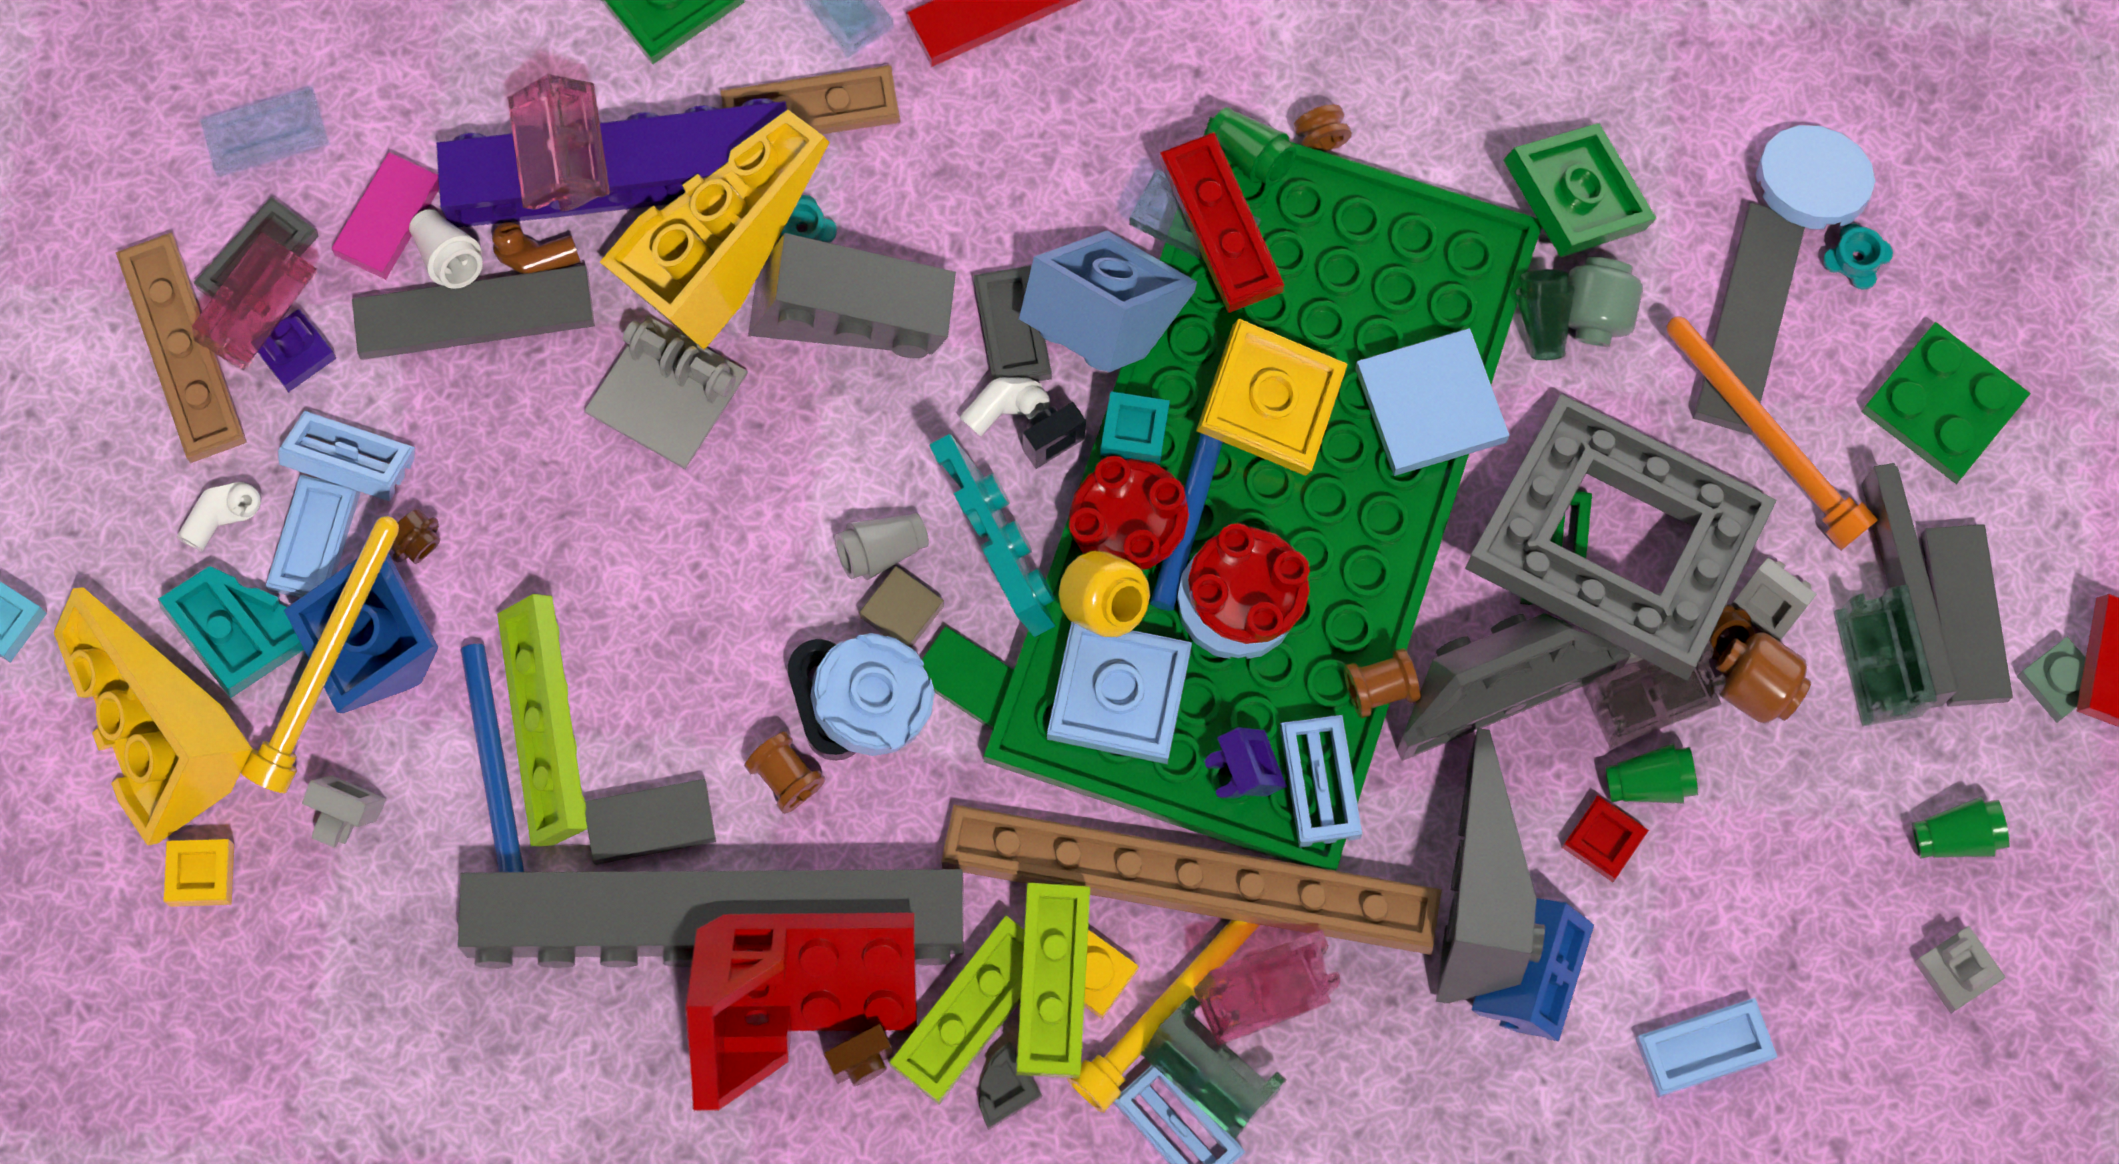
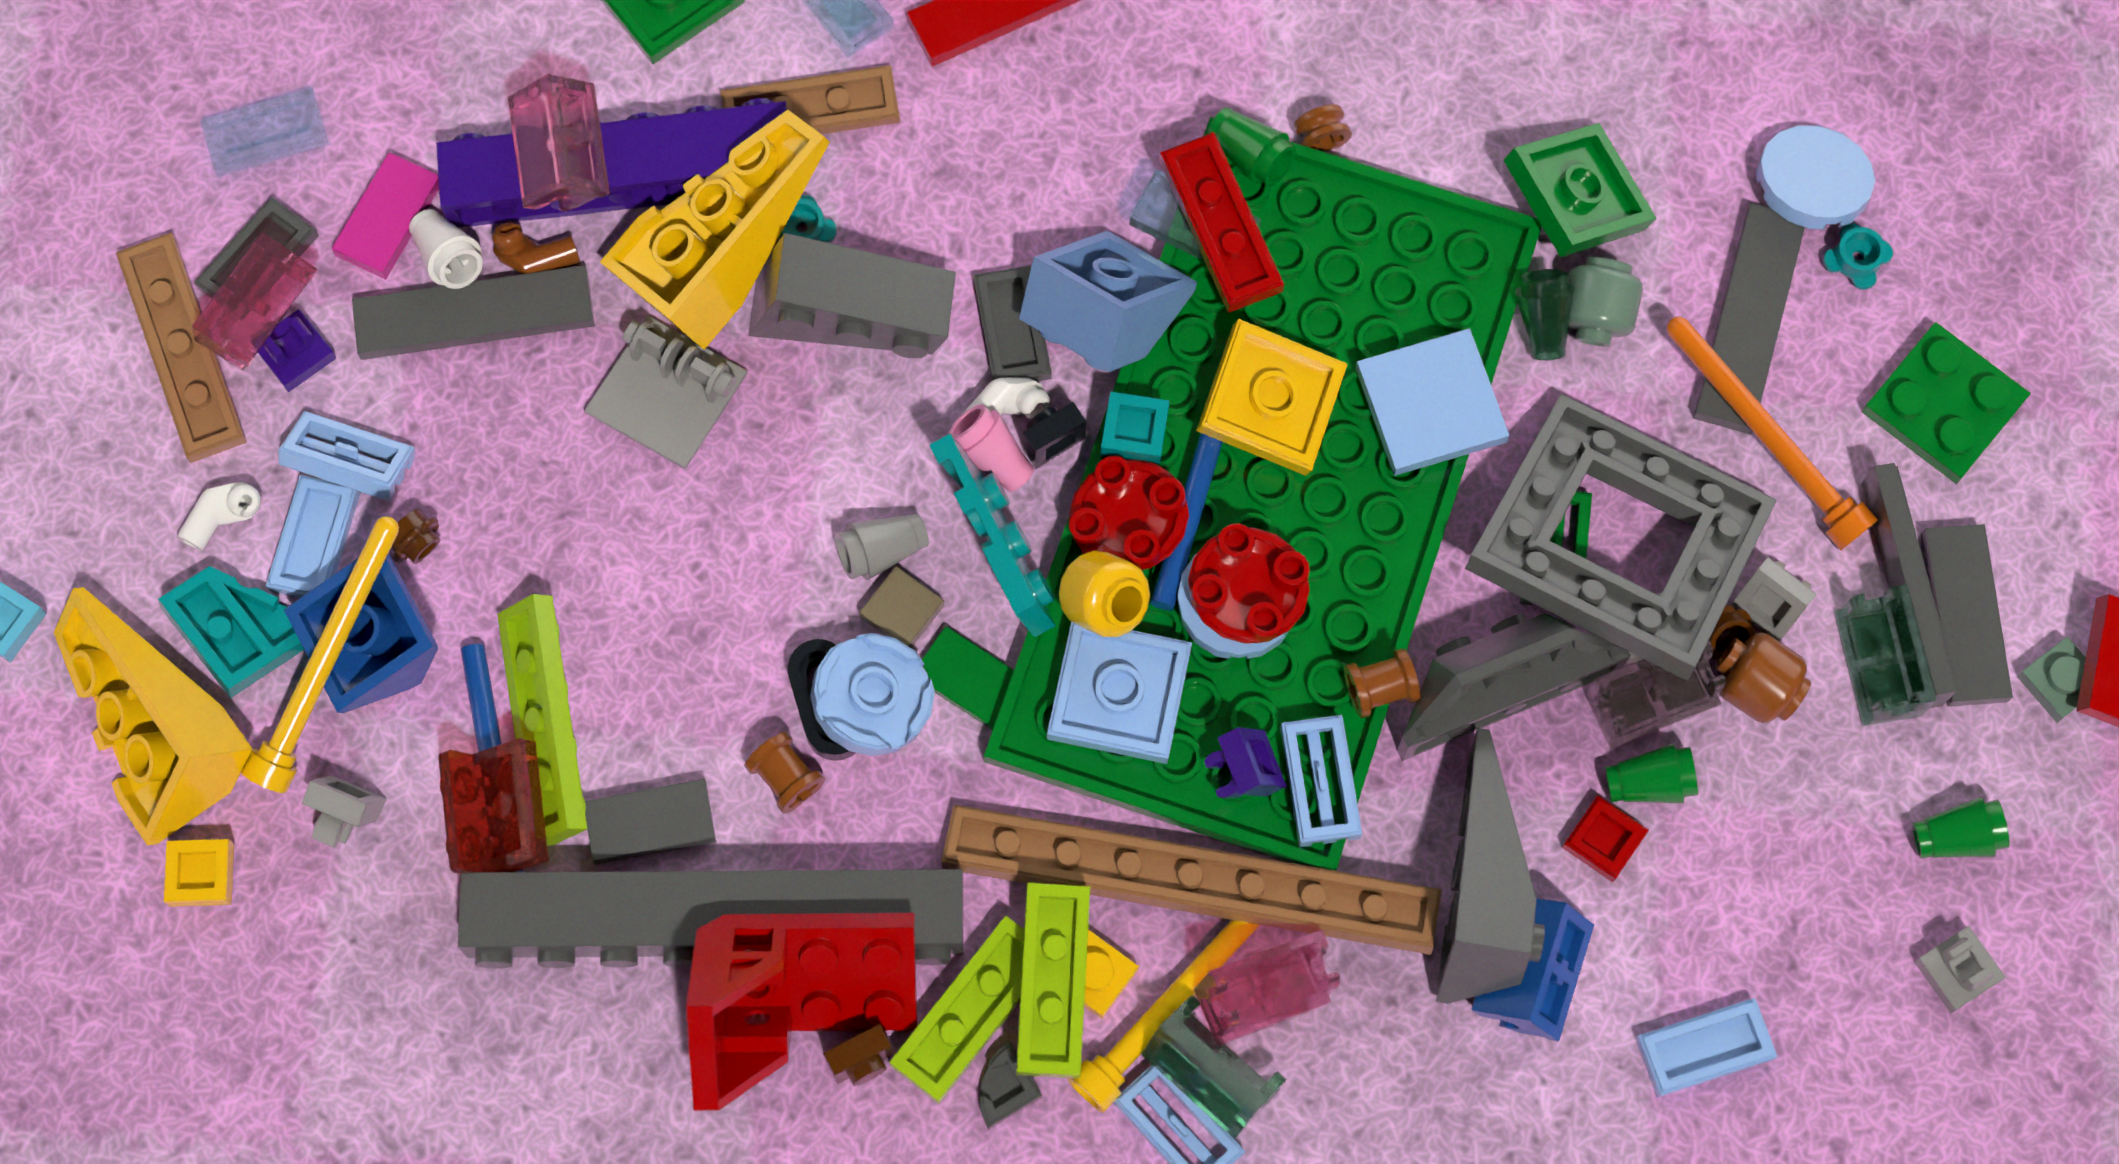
(493, 808): none -> clear red bracket
(992, 446): none -> bright pink cone

